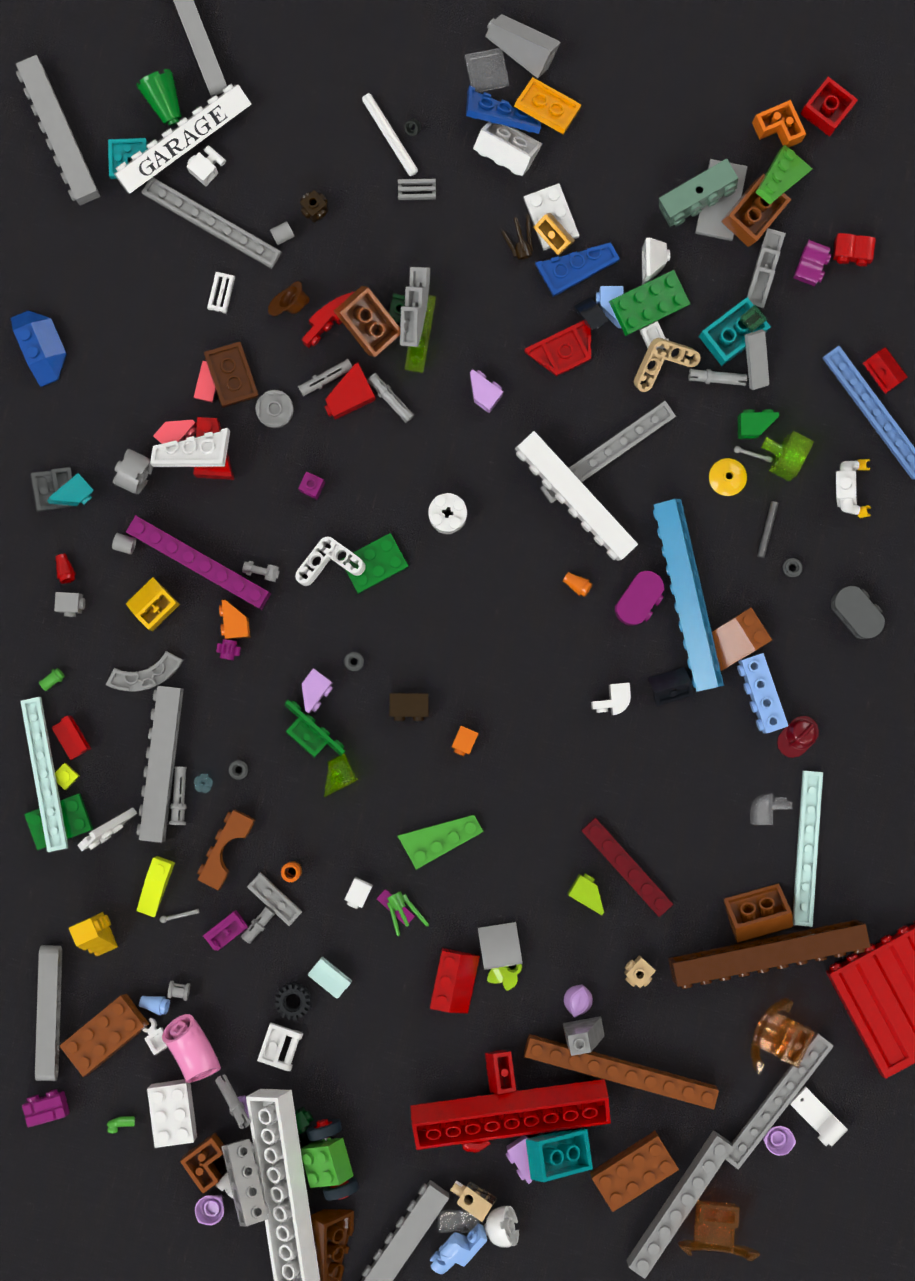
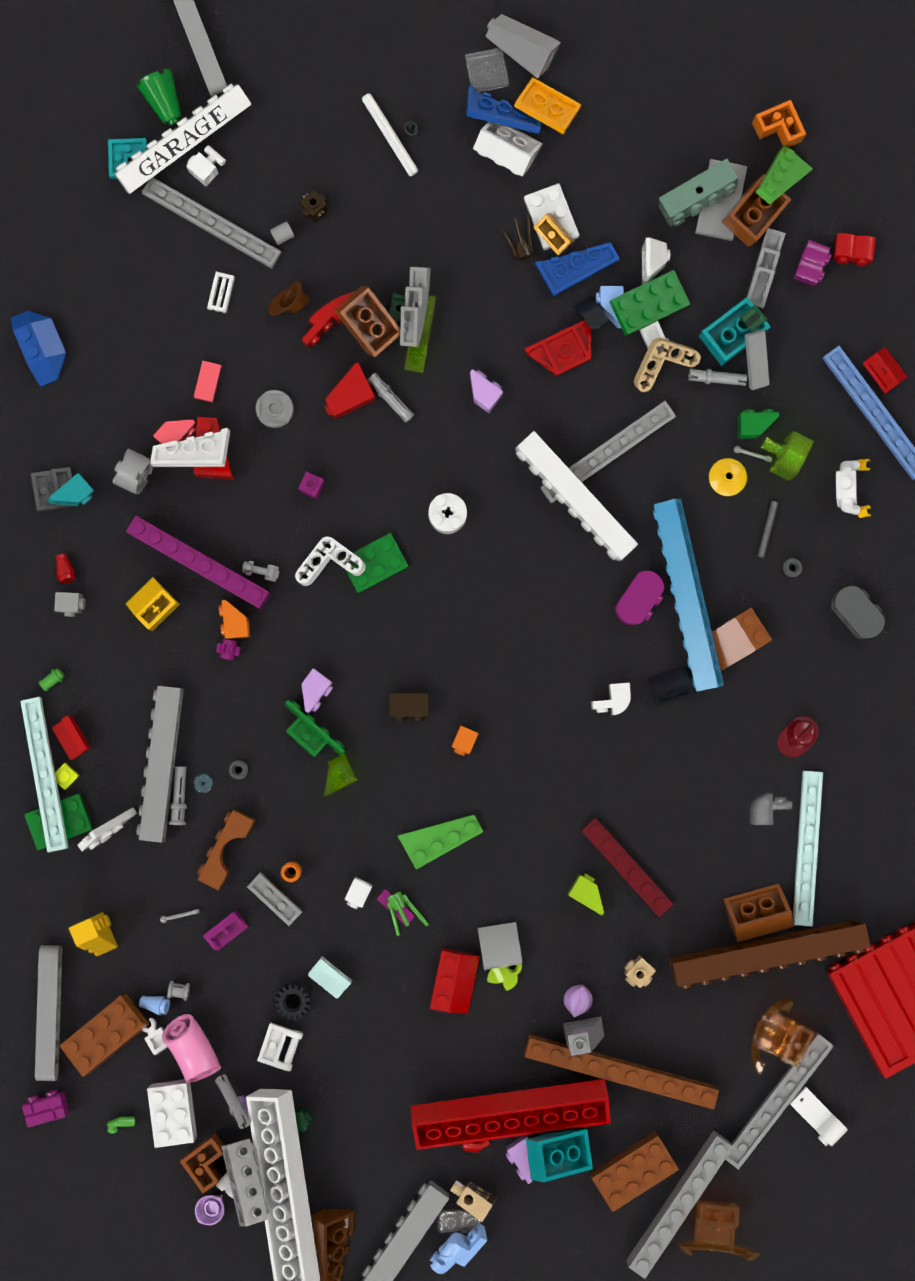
(57, 129): light grey brick -> none
(124, 543): light grey beam -> none
(147, 678): light grey tile -> none
(155, 885): neon yellow slope -> none
(231, 374): reddish brown plate -> none
(258, 925): light grey pin -> none
(306, 389): light grey pin -> none
(328, 1161): bright green brick -> none
(348, 661): dark grey plate -> none
(405, 182): light grey tile -> none
(500, 1071): red brick -> none
(501, 1227): white cylinder -> none
(578, 584): orange cone -> none
(762, 693): light blue brick -> none
(779, 1140): lavender hat -> none
(829, 106): red brick -> none

